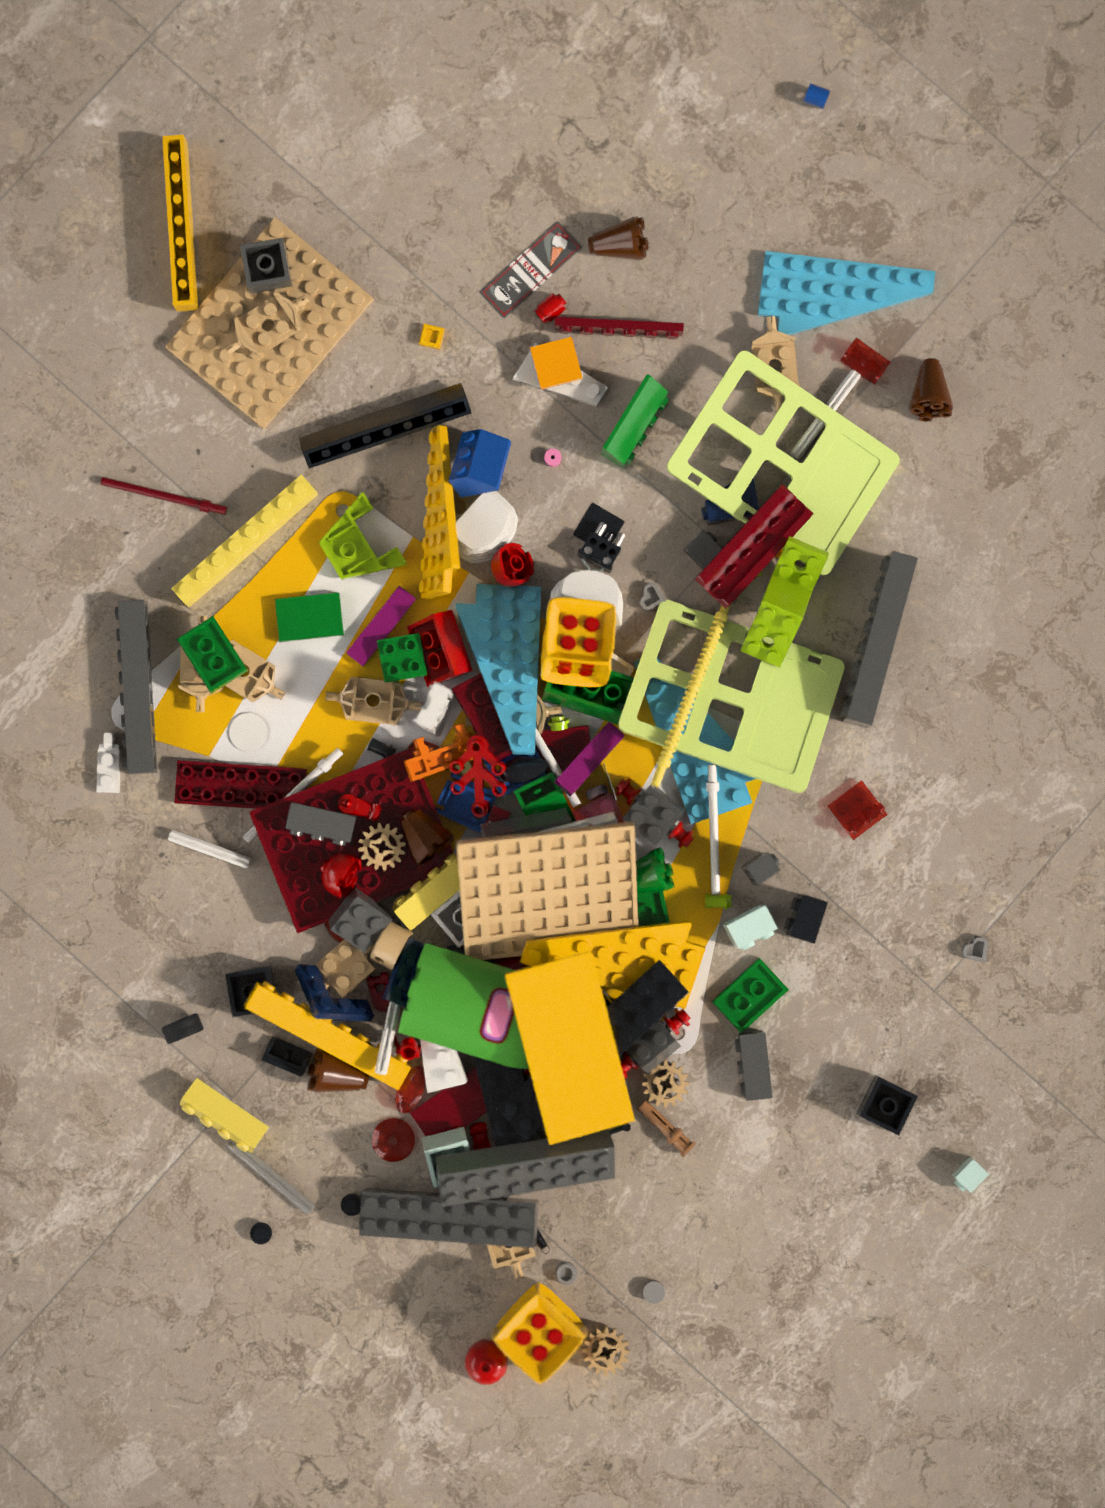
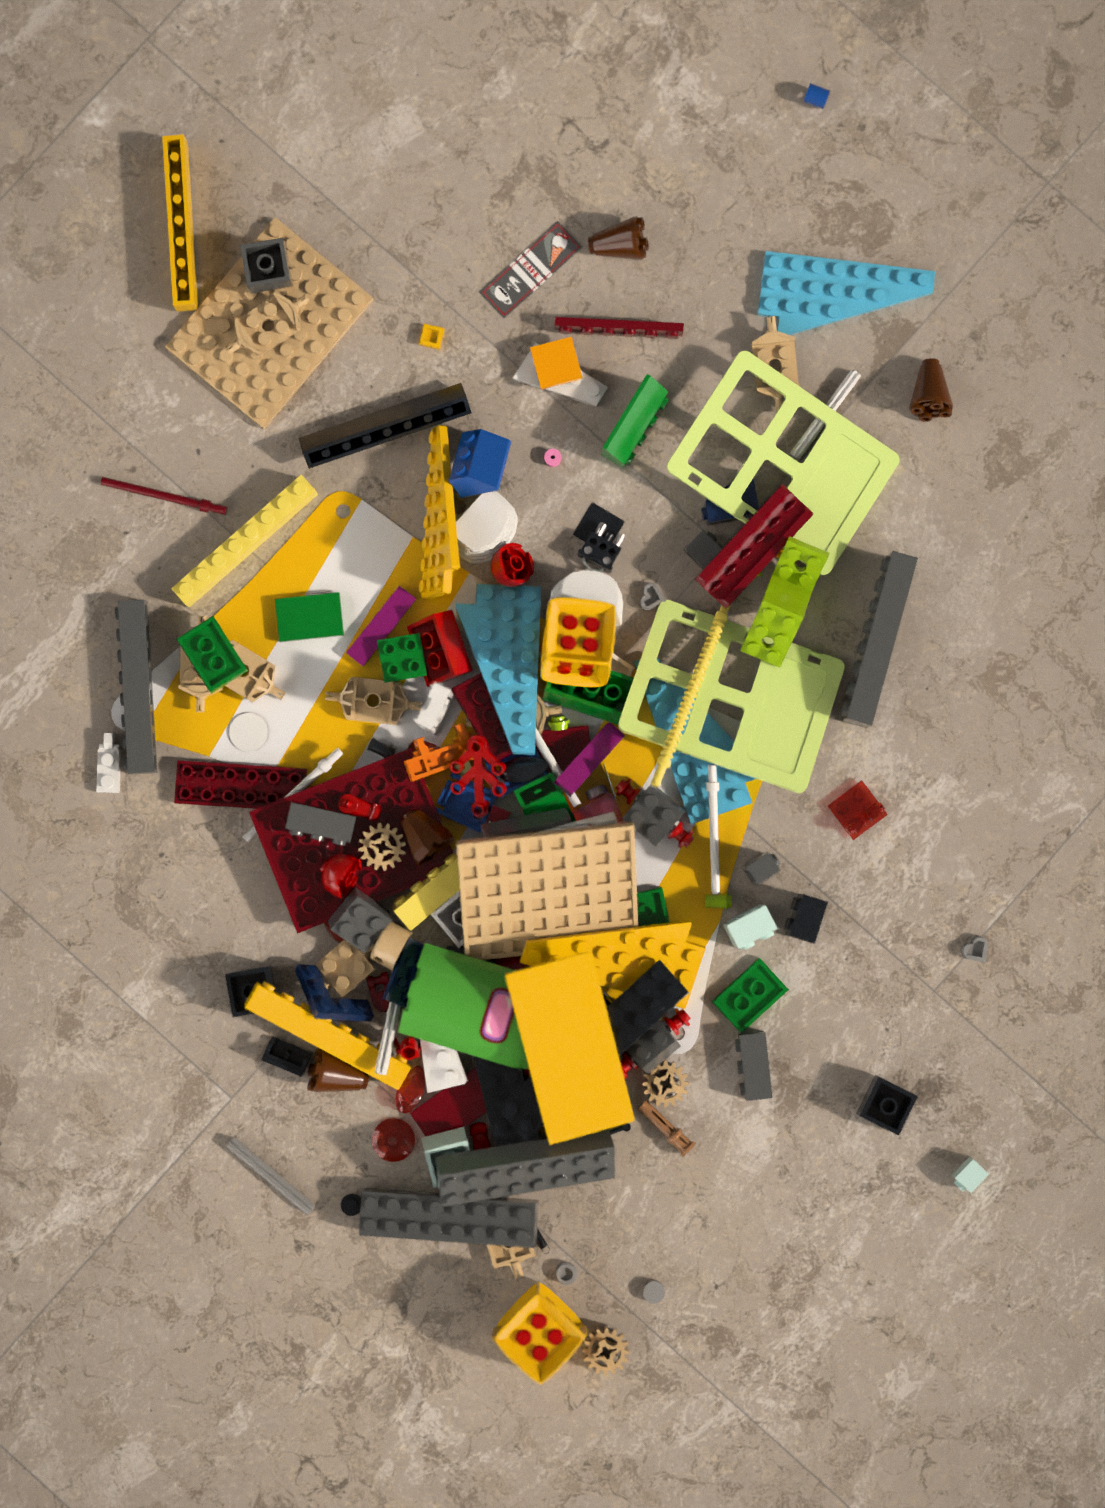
(182, 1028): black tyre -> none
(209, 849): white axle -> none
(223, 1116): light yellow brick -> none
(261, 1233): black plate -> none
(350, 550): lime wing -> none
(485, 1362): red cylinder -> none
(550, 308): red brick -> none
(653, 872): green cone -> none
(865, 361): clear red hinge -> none

